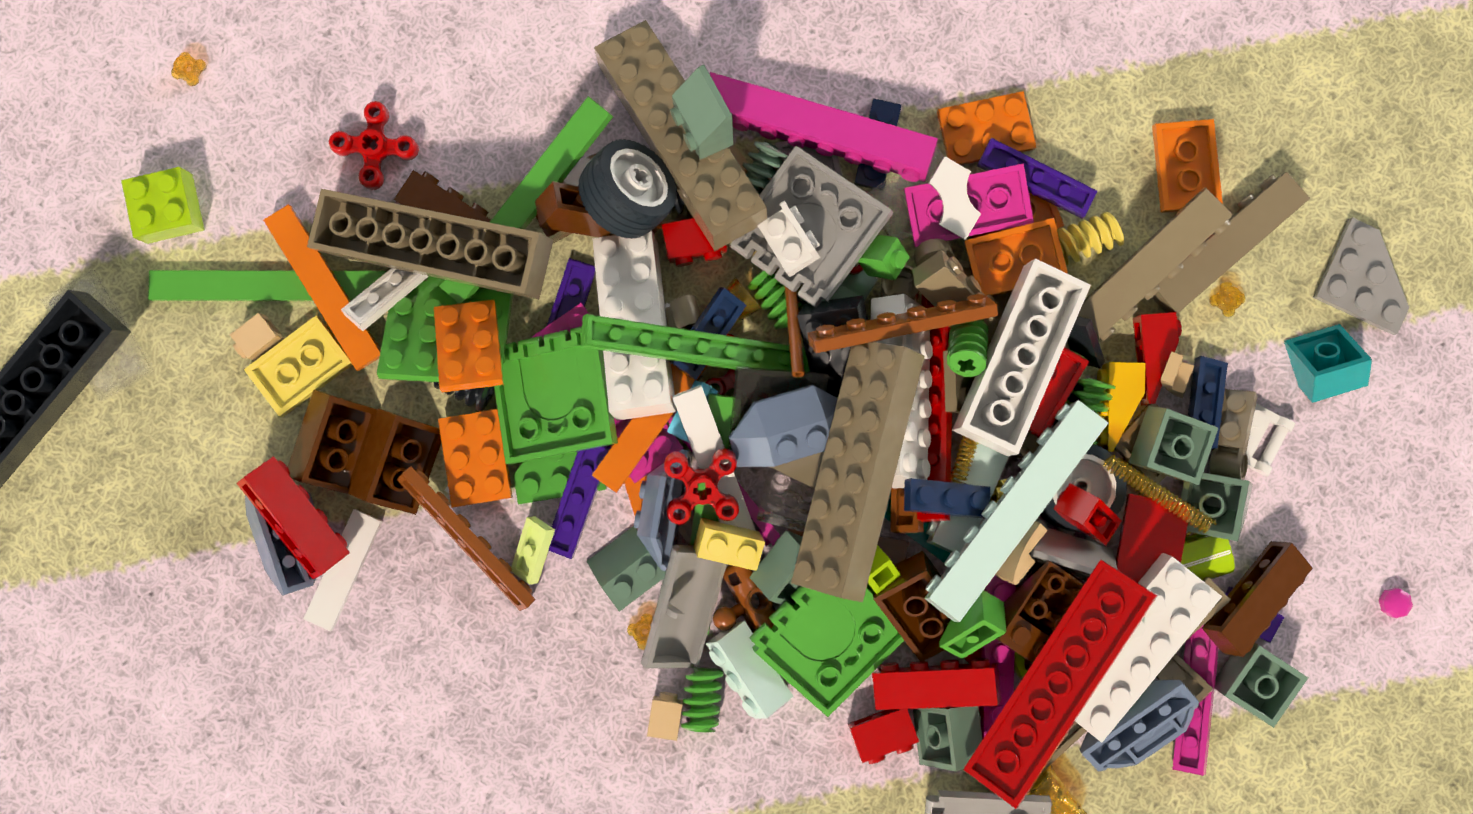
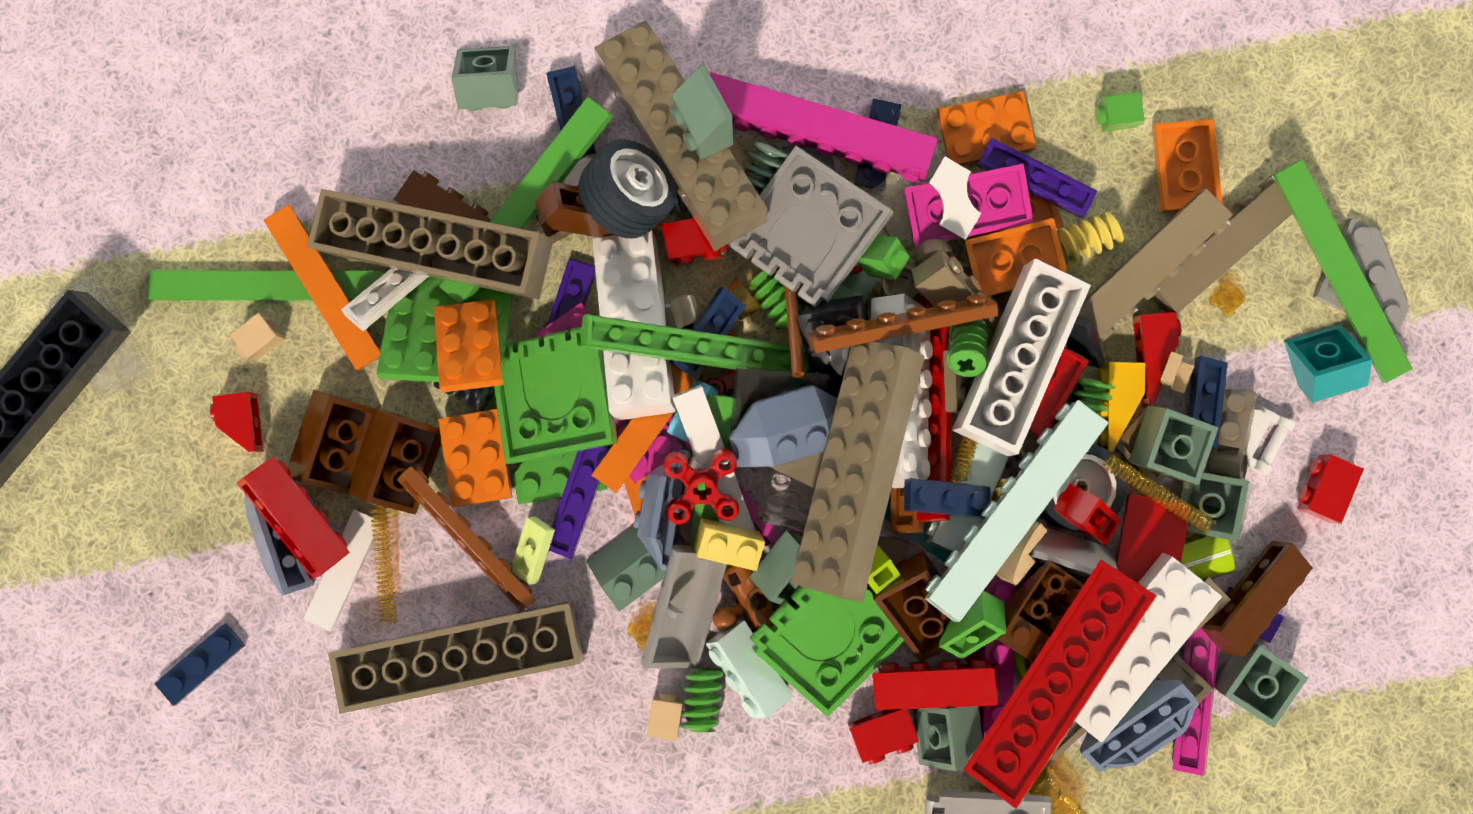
(162, 205): lime brick -> none
(184, 61): clear yellow plate -> none
(199, 664): none -> dark blue plate
(239, 419): none -> red slope
(298, 366): light yellow plate -> none
(375, 133): red gear -> none
(385, 531): none -> clear yellow piece
(456, 657): none -> dark tan brick
(485, 78): none -> sand green slope
(566, 96): none -> dark blue plate
(788, 240): white bracket -> none
(1120, 112): none -> bright green brick
(1329, 488): none -> red brick
(1342, 271): none -> bright green tile
(1395, 602): dark pink tile -> none

